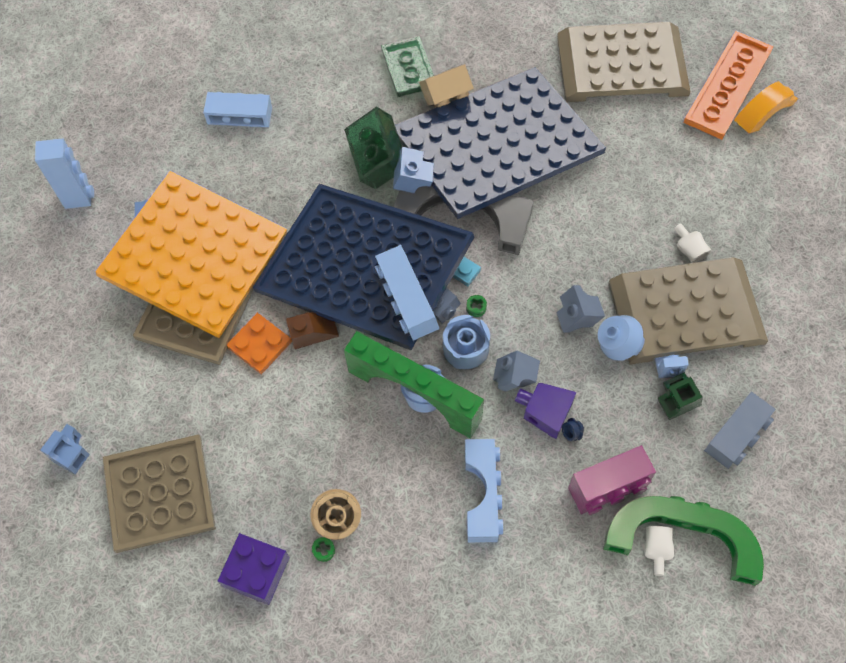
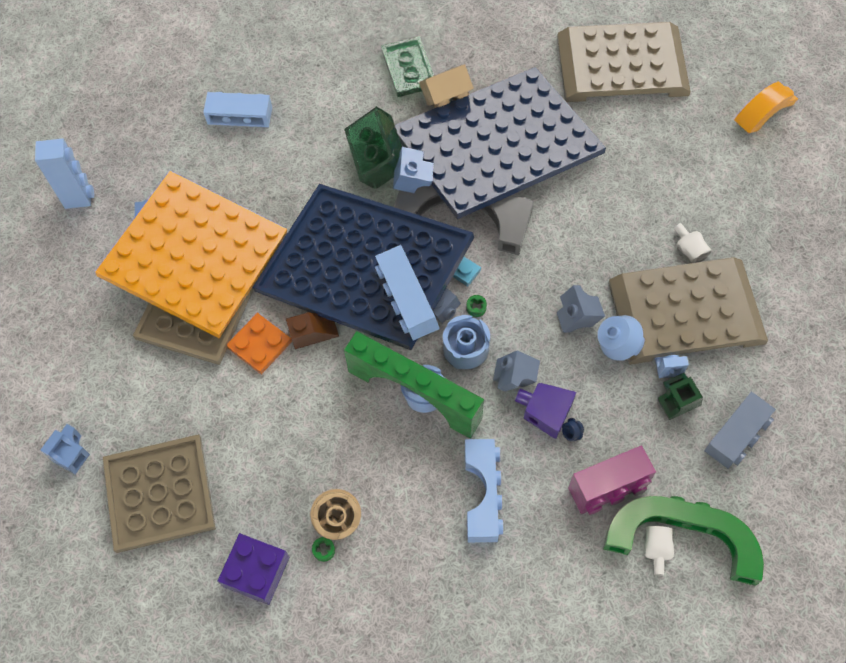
(728, 85): plate -> none

